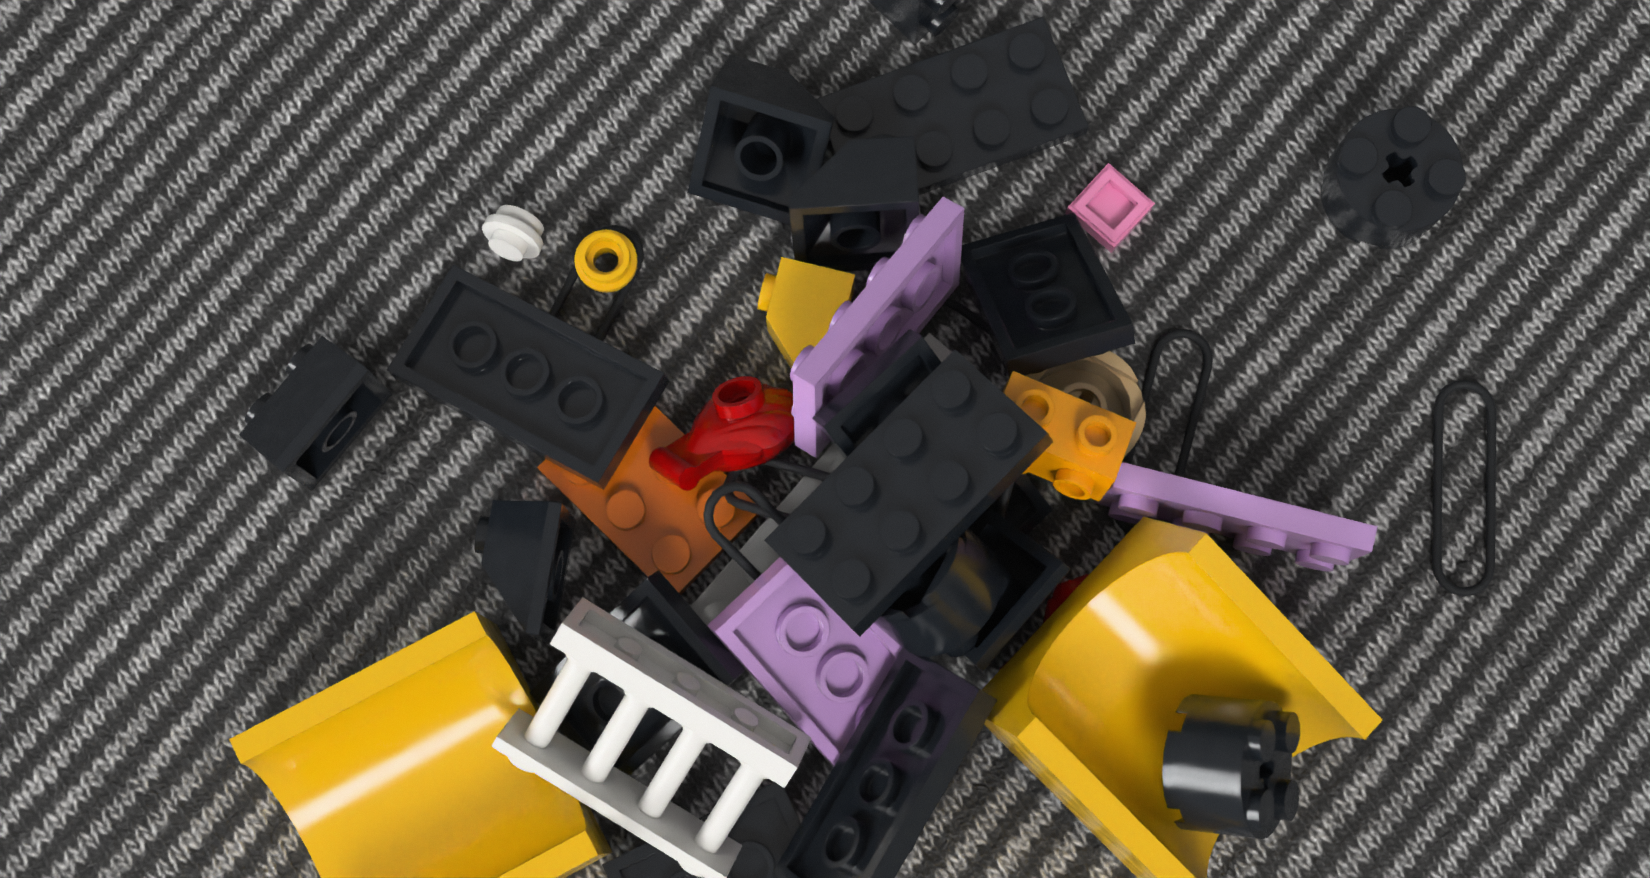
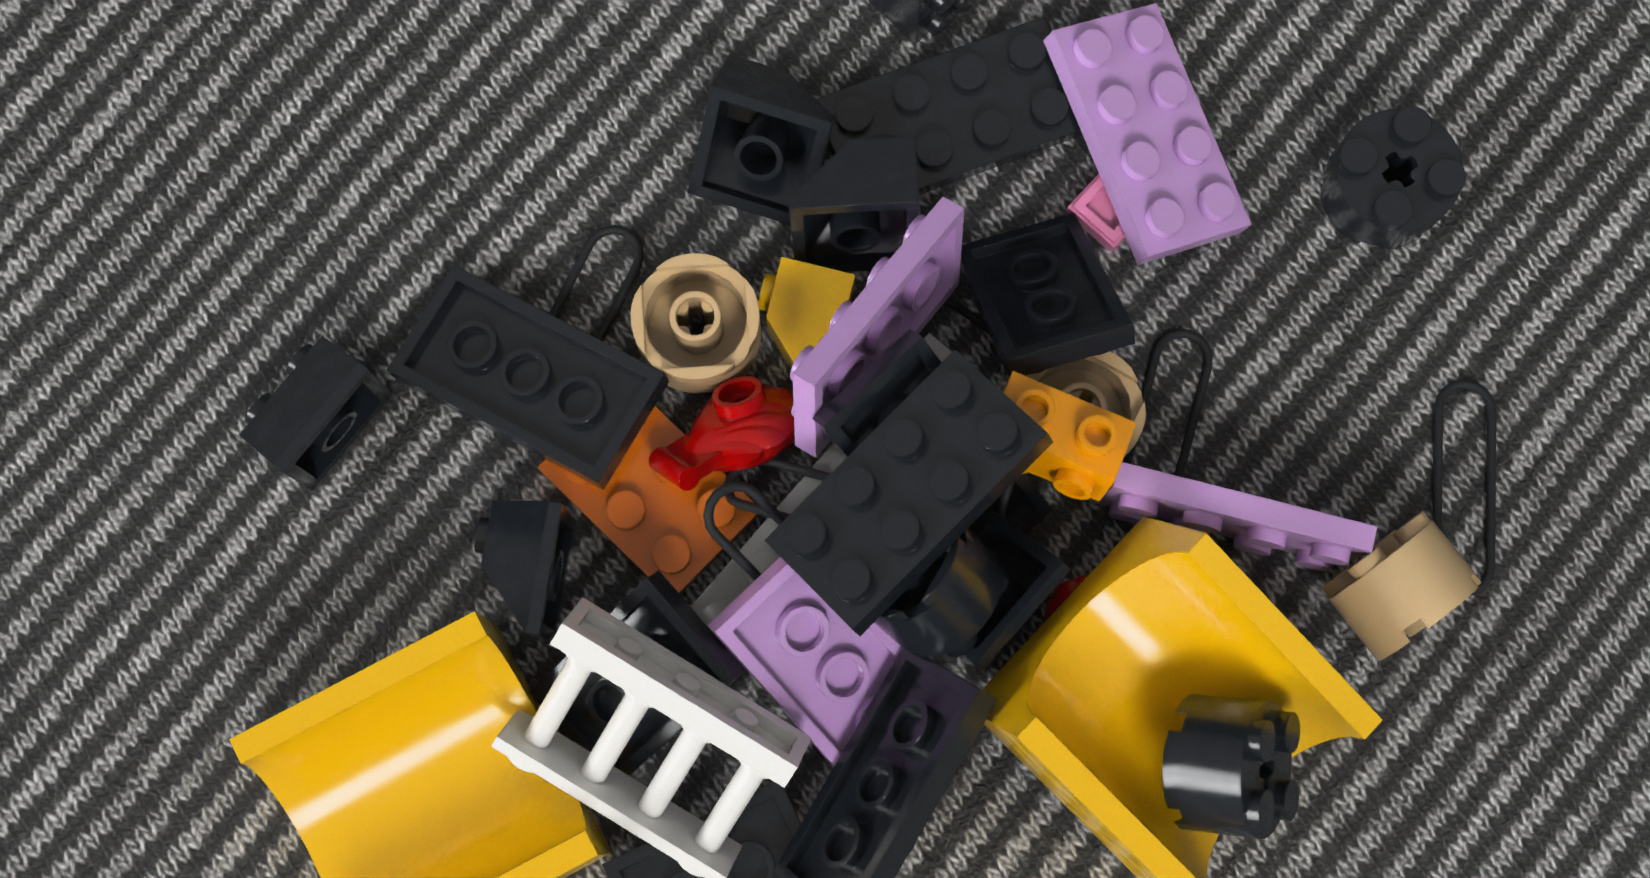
(514, 233): white plate -> none
(606, 242): yellow plate -> none
(665, 308): none -> tan brick
(1146, 133): none -> lavender plate
(1402, 586): none -> tan brick

